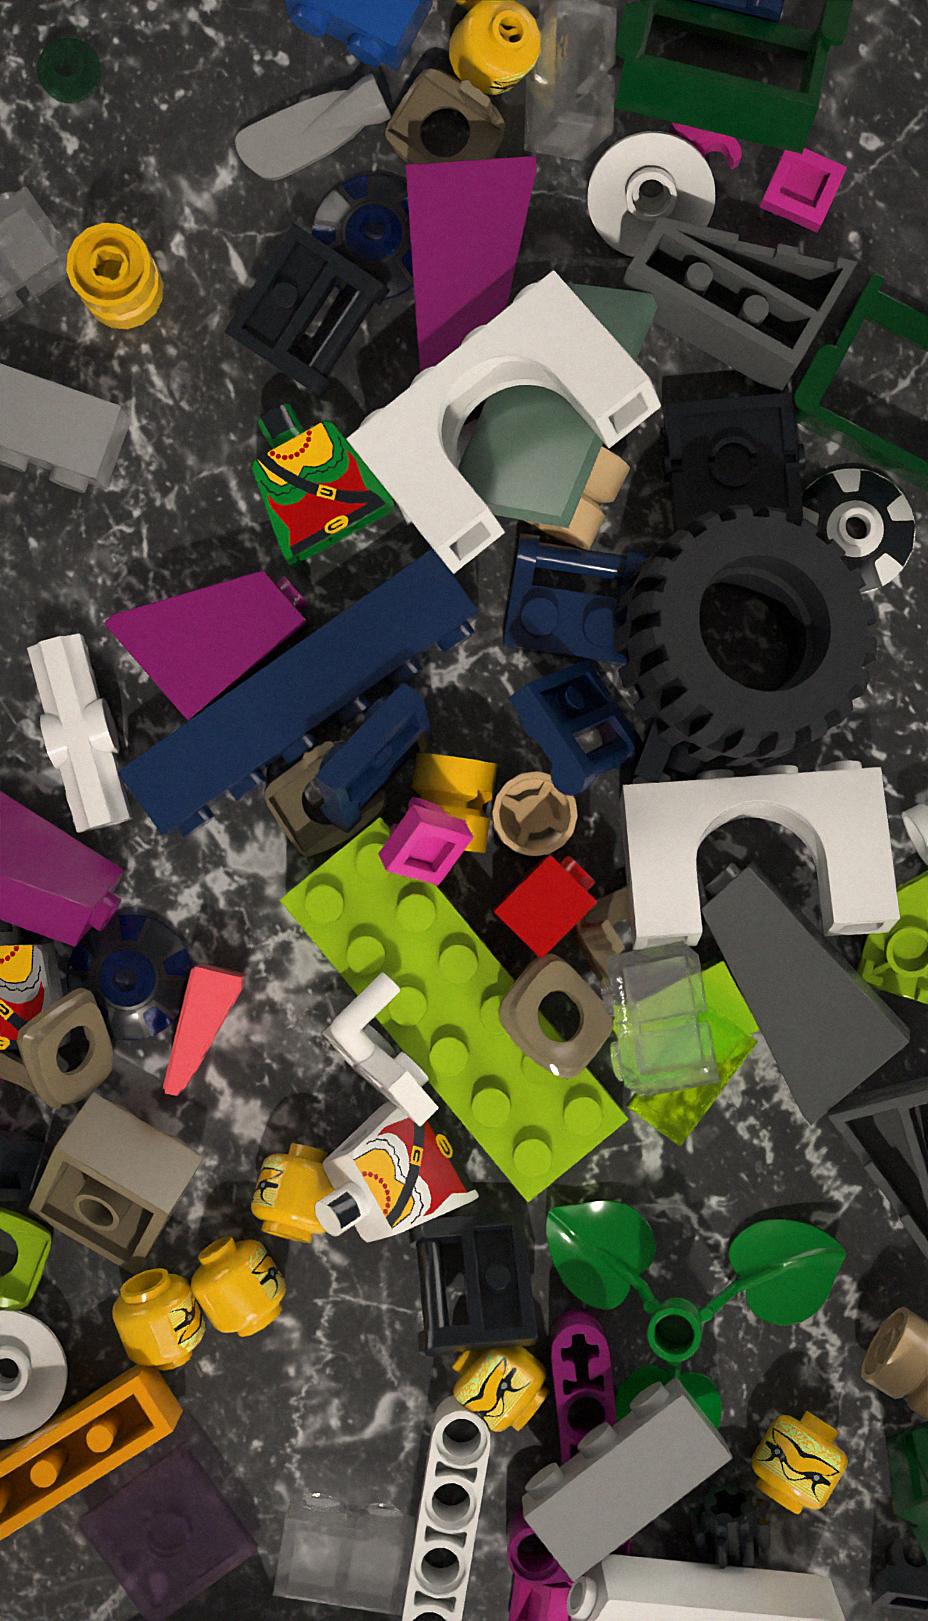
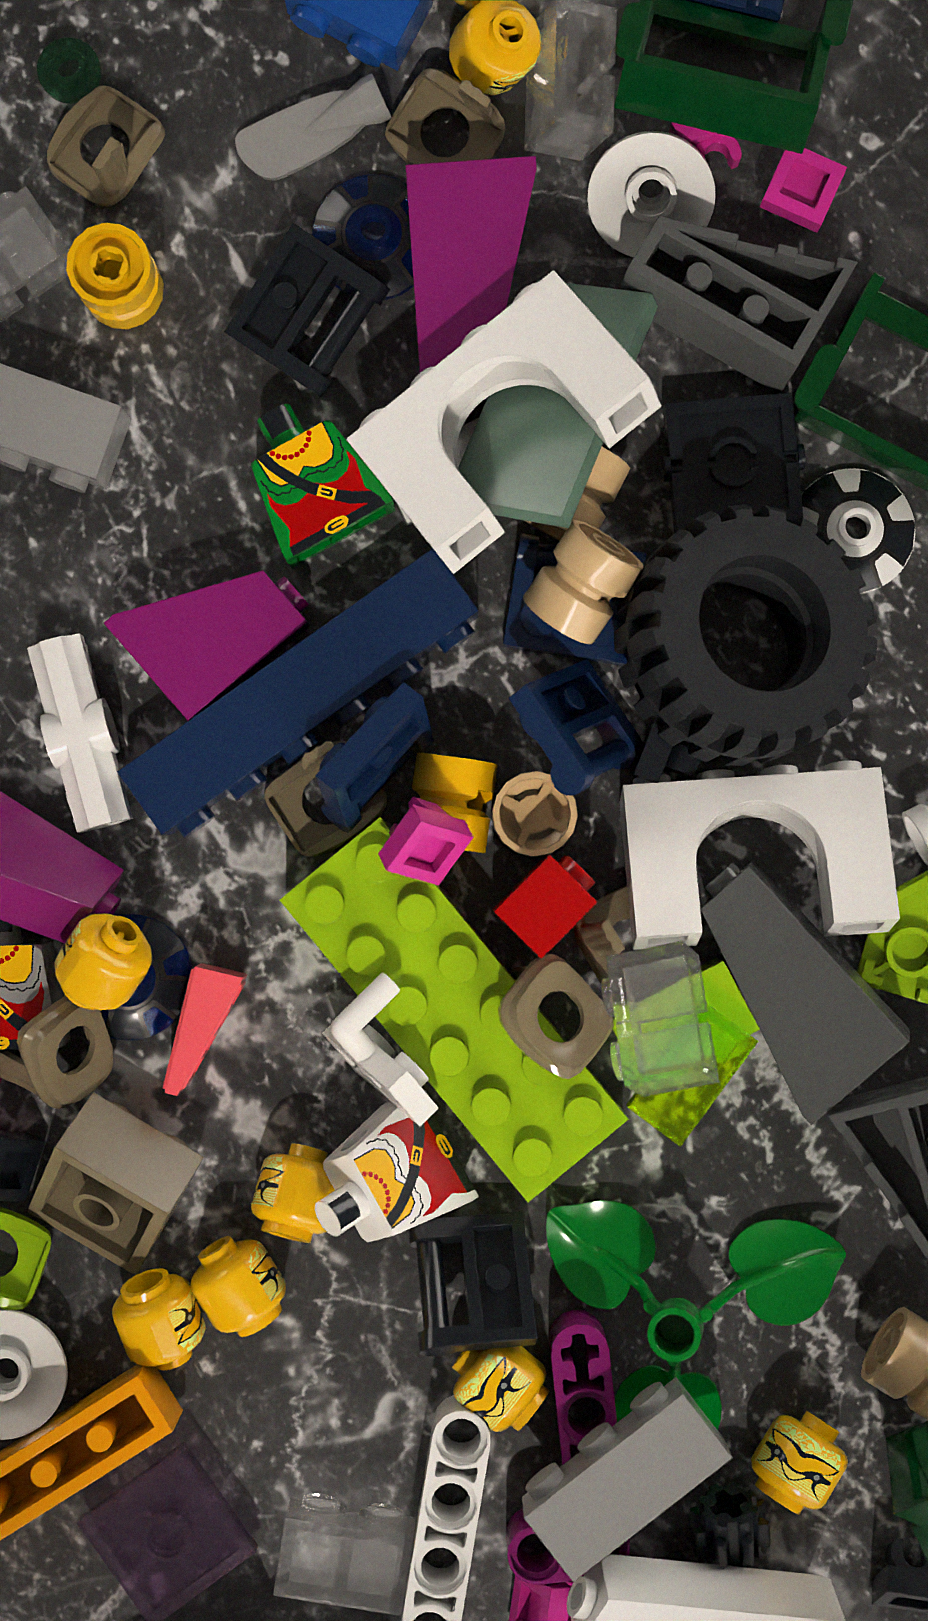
(103, 962): none -> yellow head
(112, 172): none -> dark tan piece
(579, 588): none -> tan wheel

